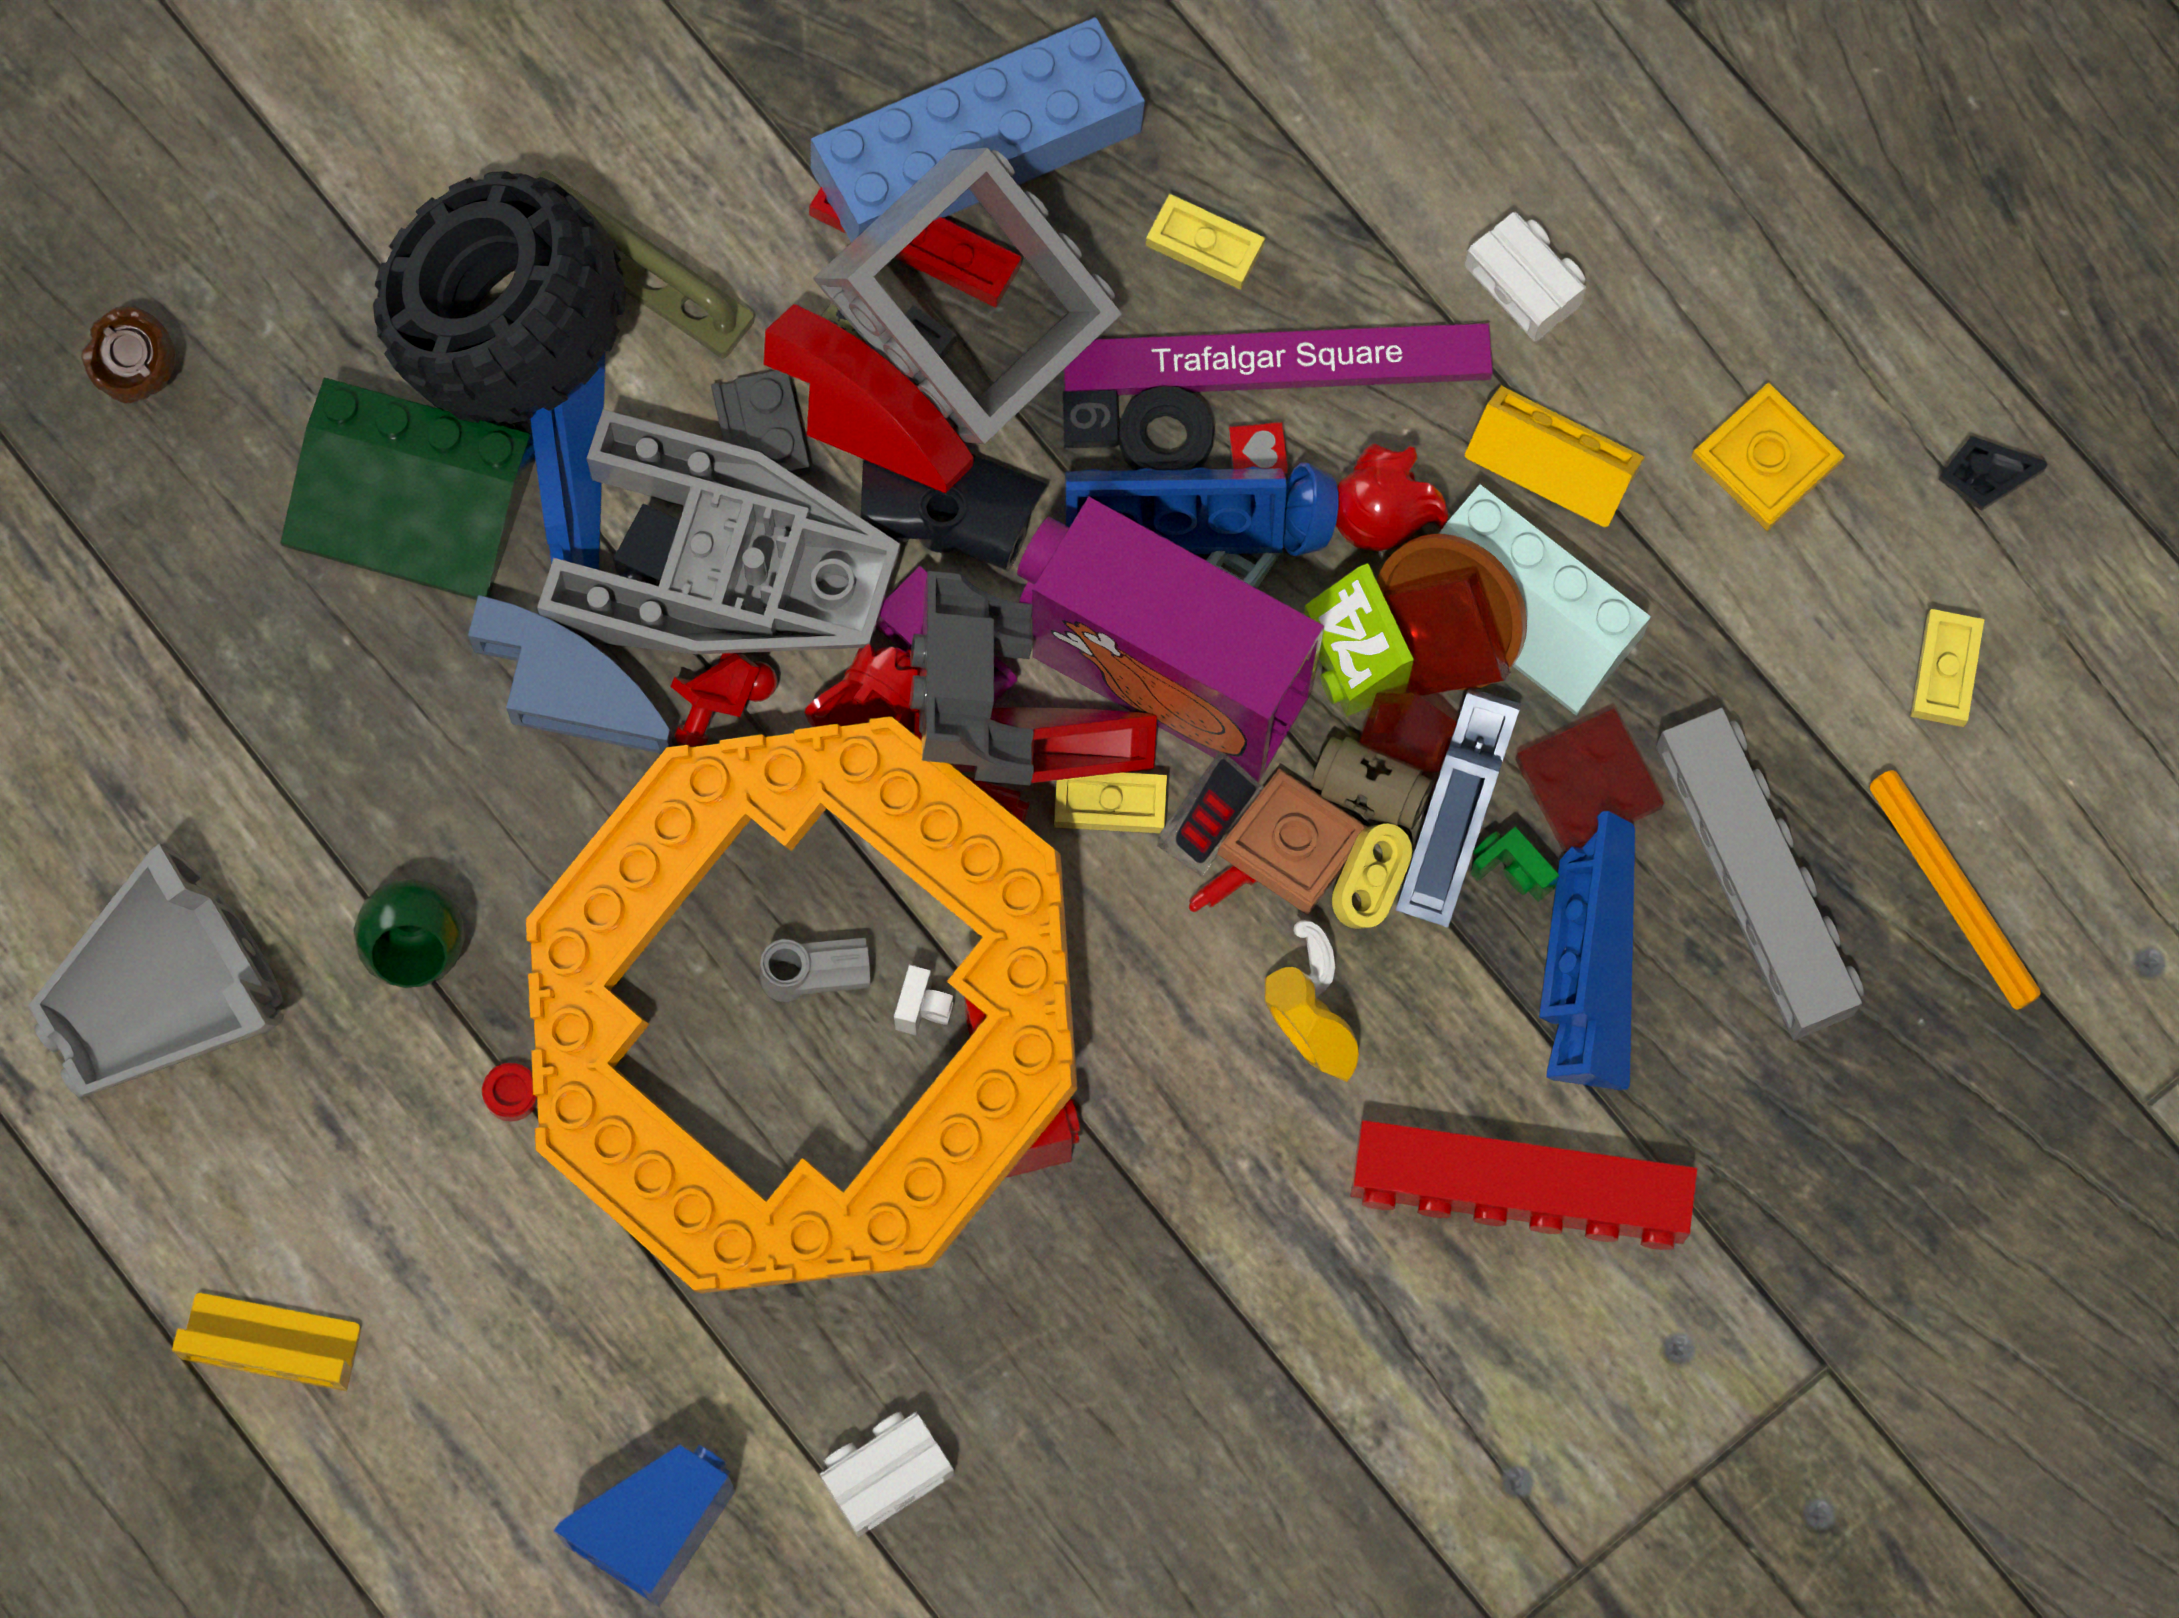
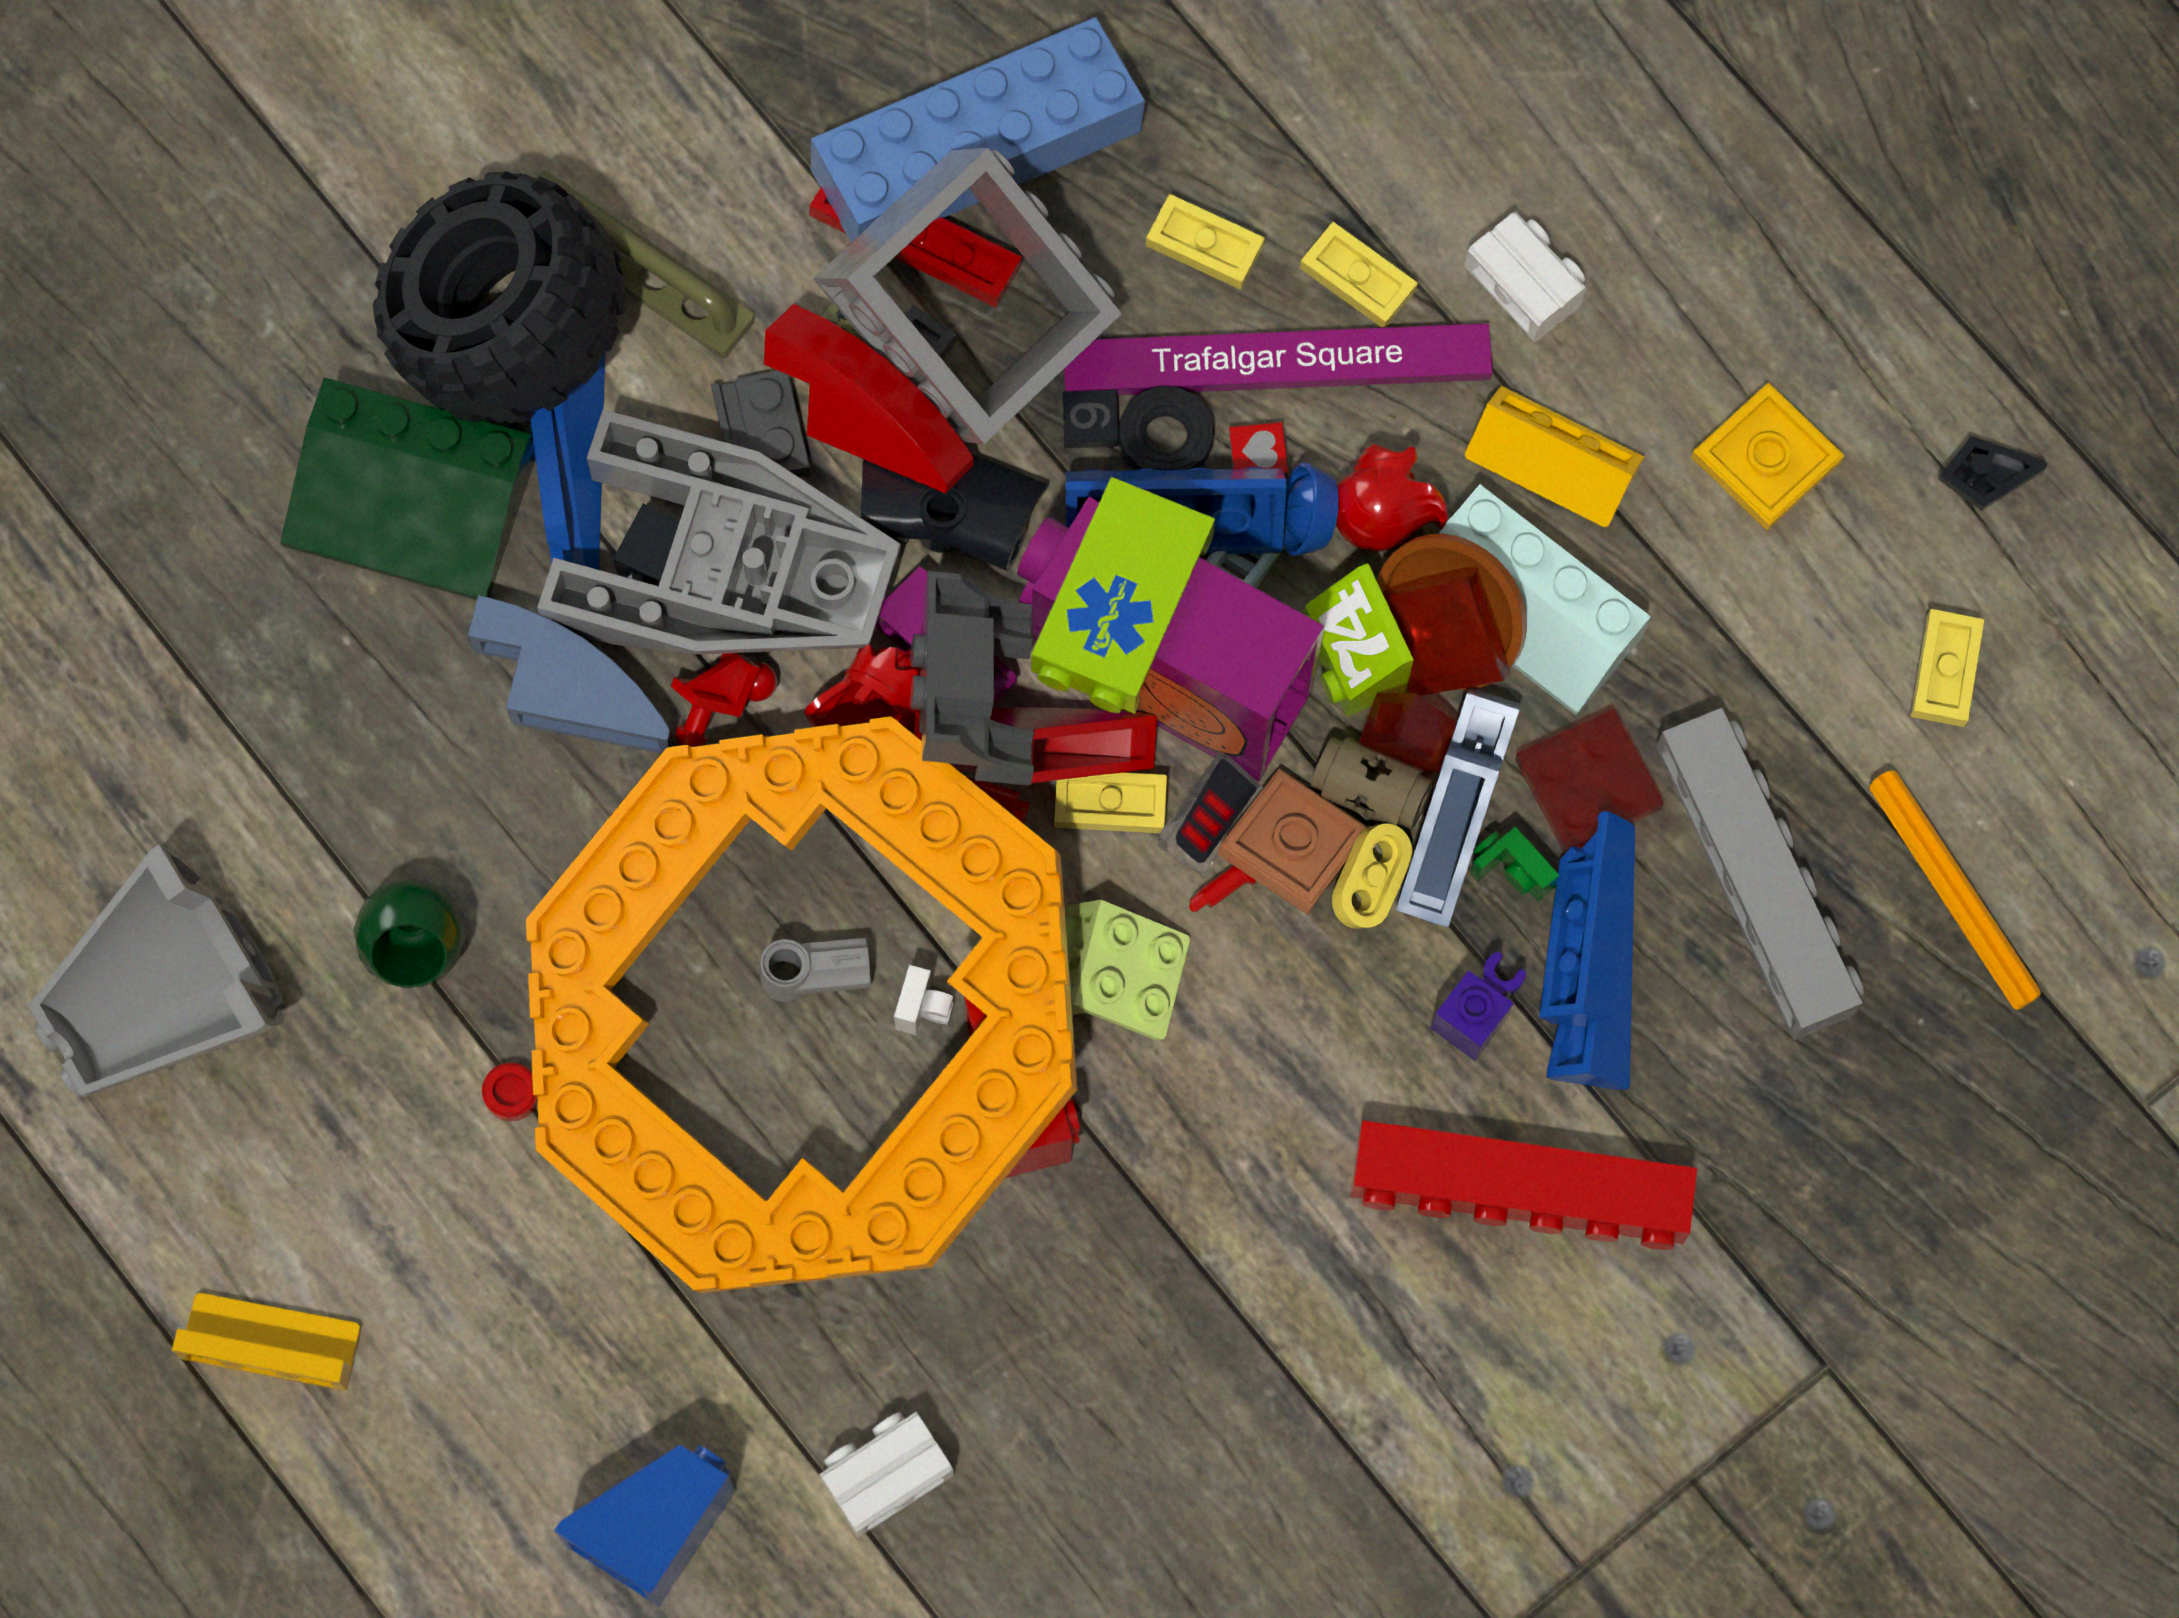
(129, 354): reddish brown hair -> none
(1120, 596): none -> lime panel
(1123, 966): none -> yellowish green bracket
(1308, 1023): yellow hat -> none
(1358, 275): none -> light yellow plate
(1477, 1008): none -> dark purple brick

